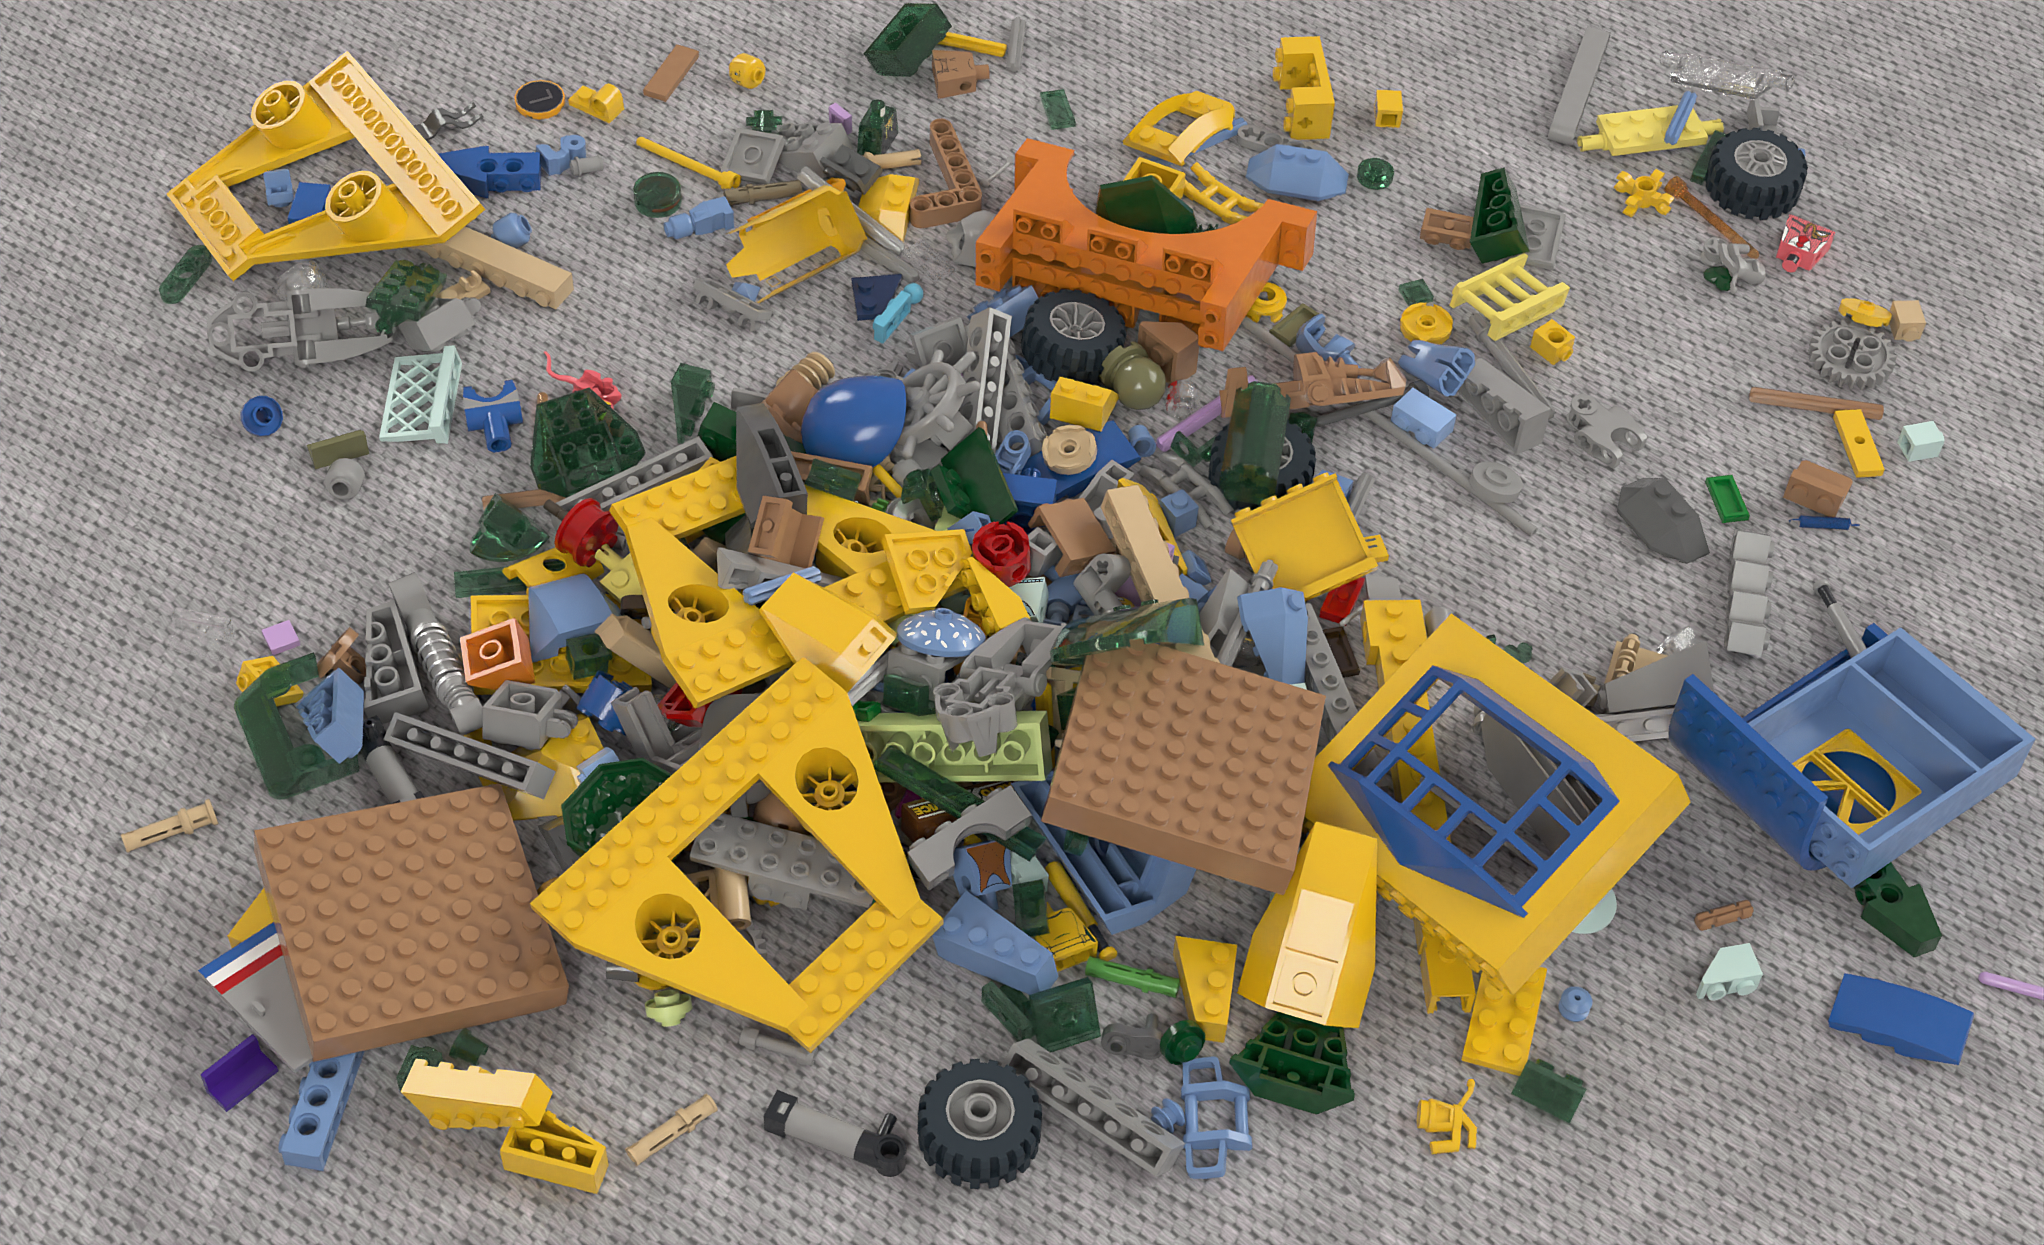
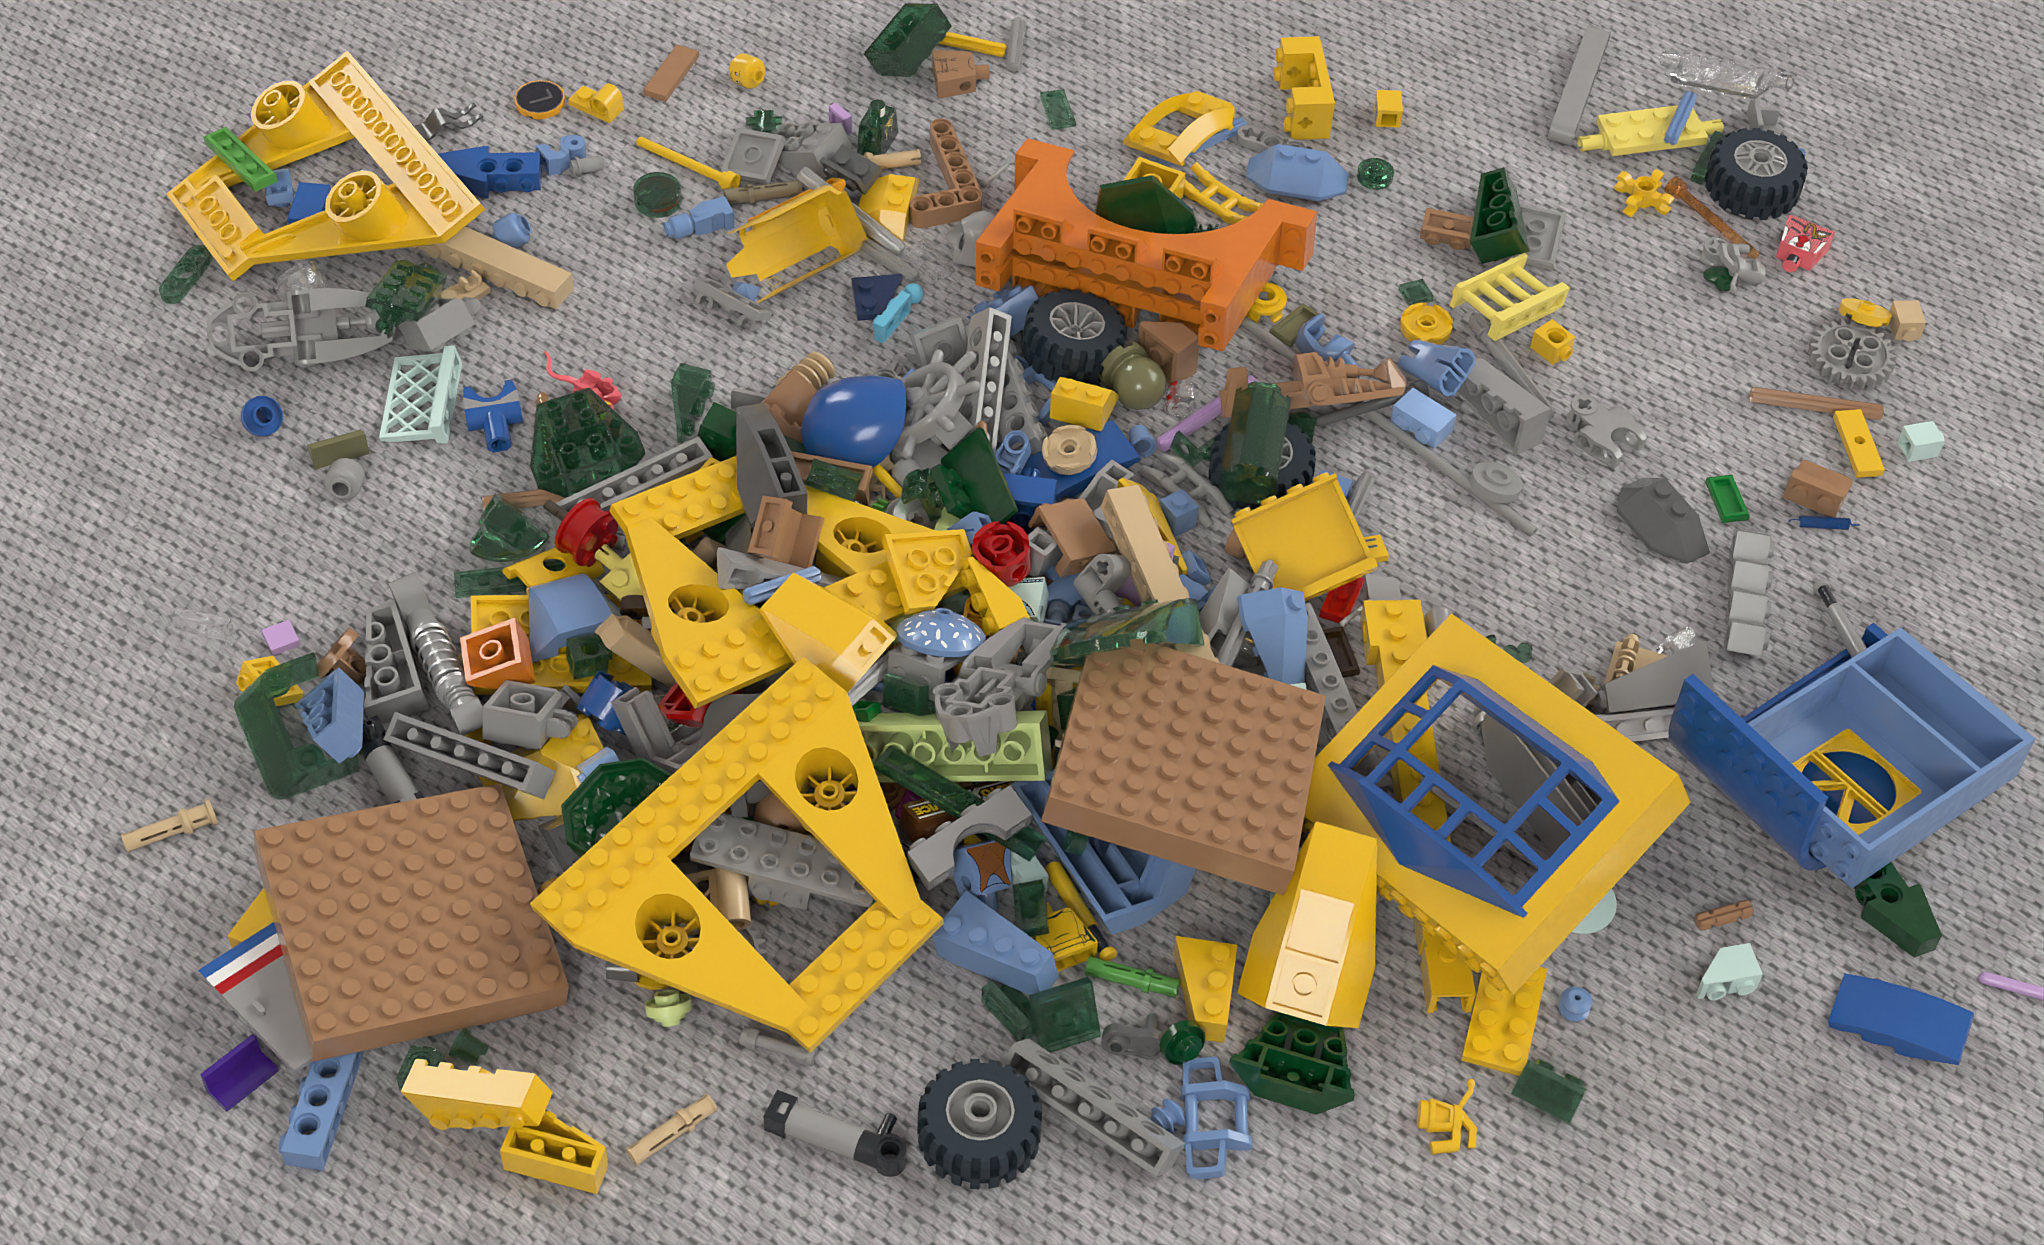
(240, 159): none -> bright green tile

